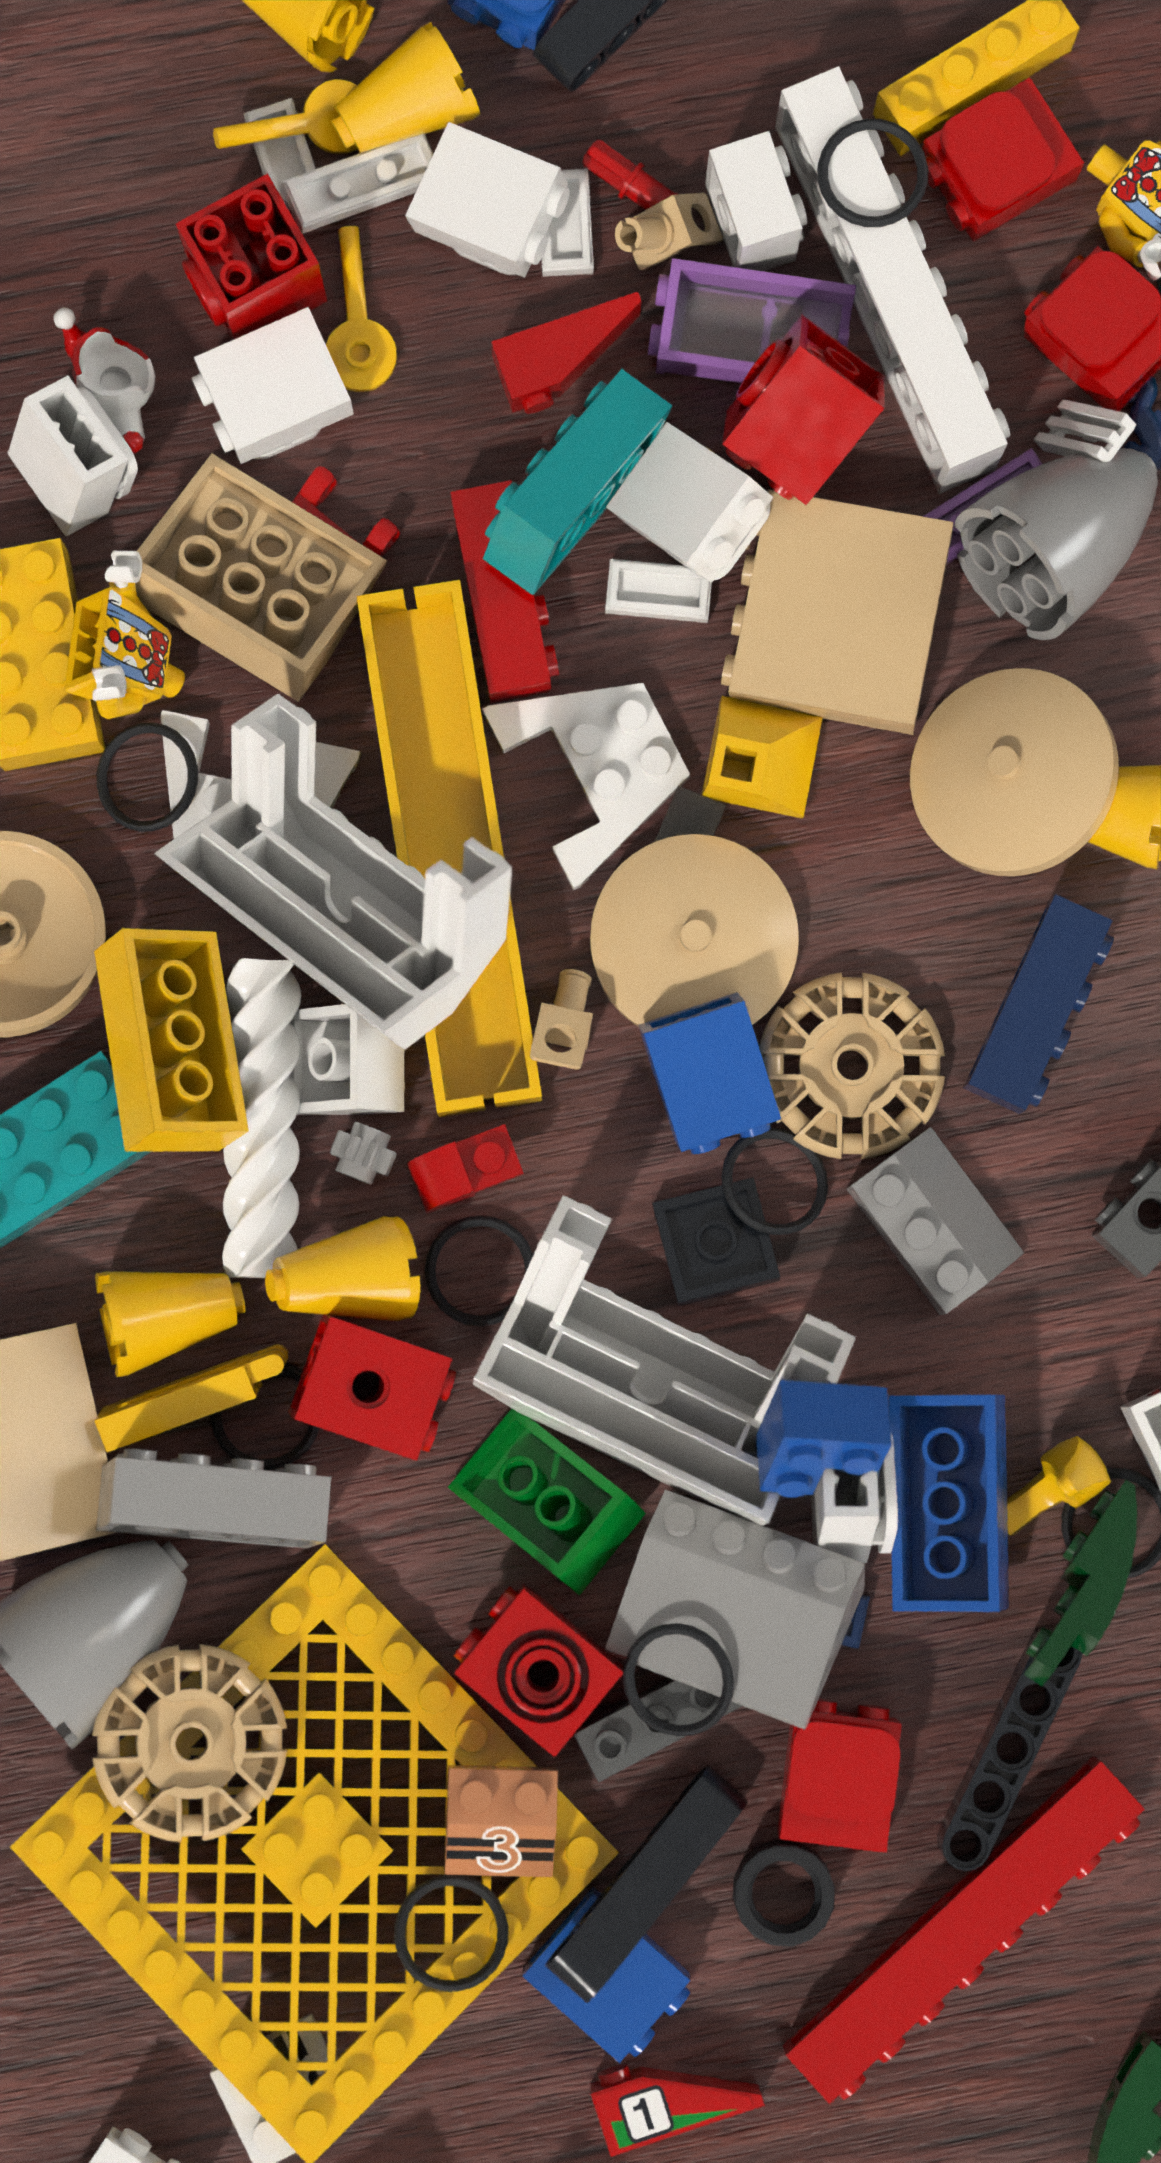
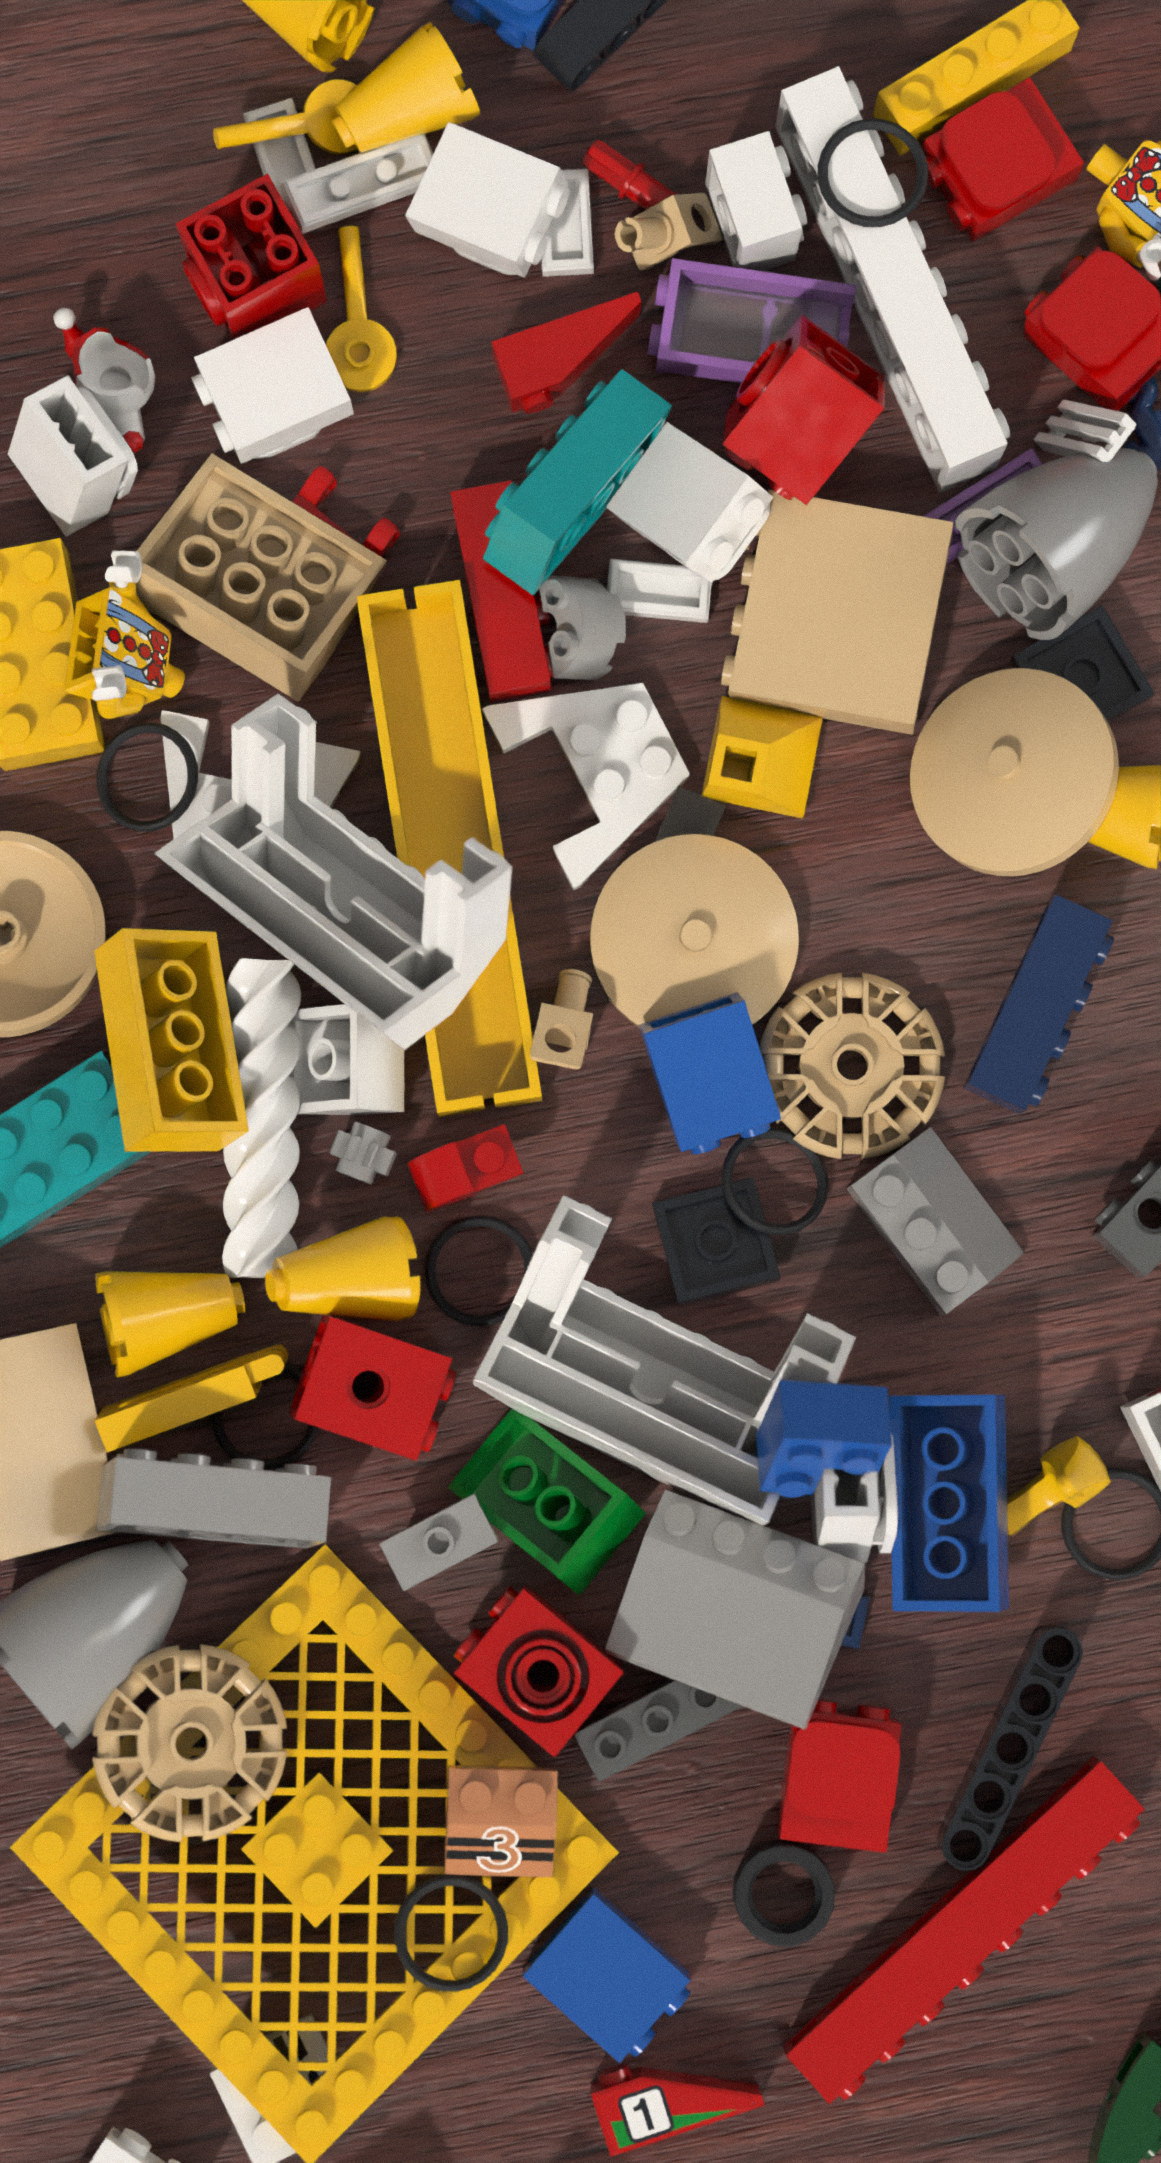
(438, 1542): none -> light grey brick
(587, 626): none -> light grey cylinder
(646, 1884): black beam -> none
(719, 1654): black tyre -> none
(1095, 661): none -> black plate
(1096, 1581): dark green slope -> none

